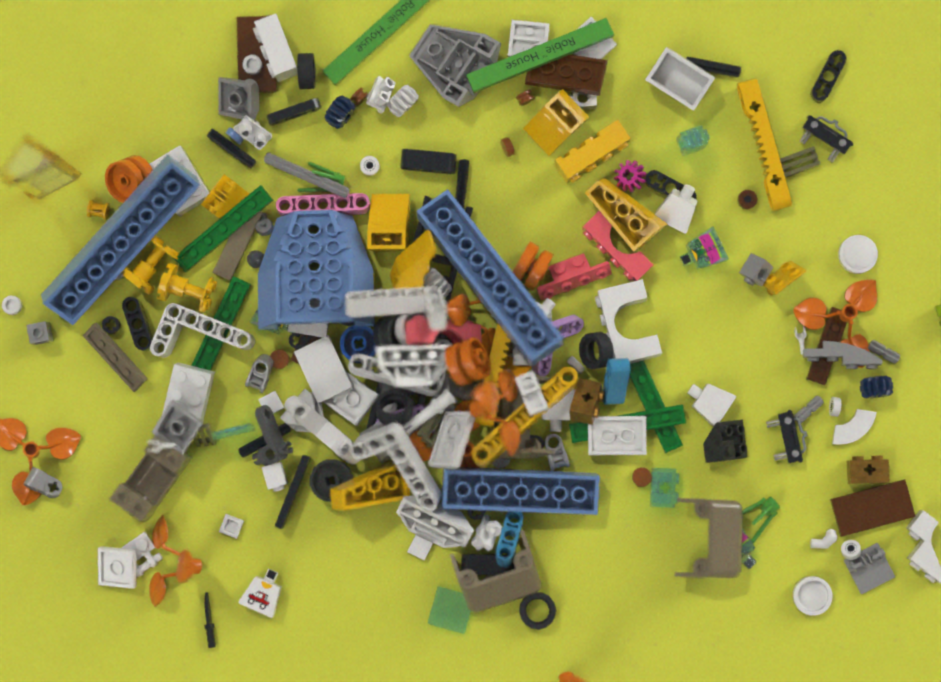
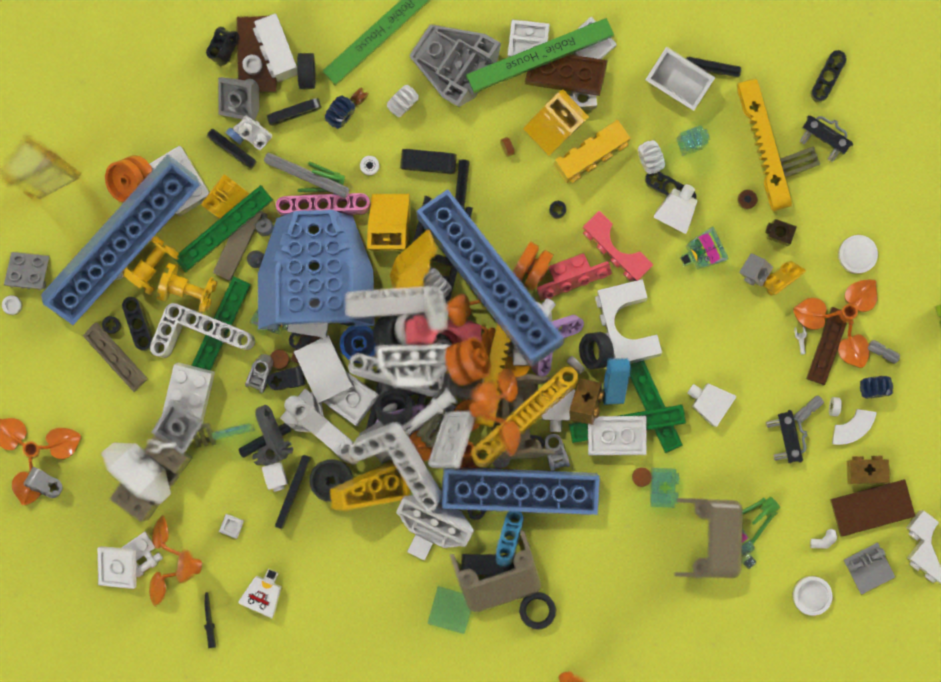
(26, 271): none -> light grey hinge
(39, 333): light grey brick -> none
(103, 207): yellow bush -> none
(137, 471): none -> white wedge
(221, 46): none -> black piece
(272, 401): white tile -> none
(290, 378): none -> black piece
(380, 93): white hips -> none
(486, 534): white hips -> none
(525, 97): dark orange bush -> none
(531, 393): white slope -> none
(555, 214): none -> black bush
(625, 214): yellow wedge -> none
(635, 169): dark pink gear -> none
(651, 157): none -> white gear
(725, 442): pearl dark grey slope -> none
(789, 231): none -> dark brown brick
(851, 355): light grey slope -> none
(851, 549): white tile -> none

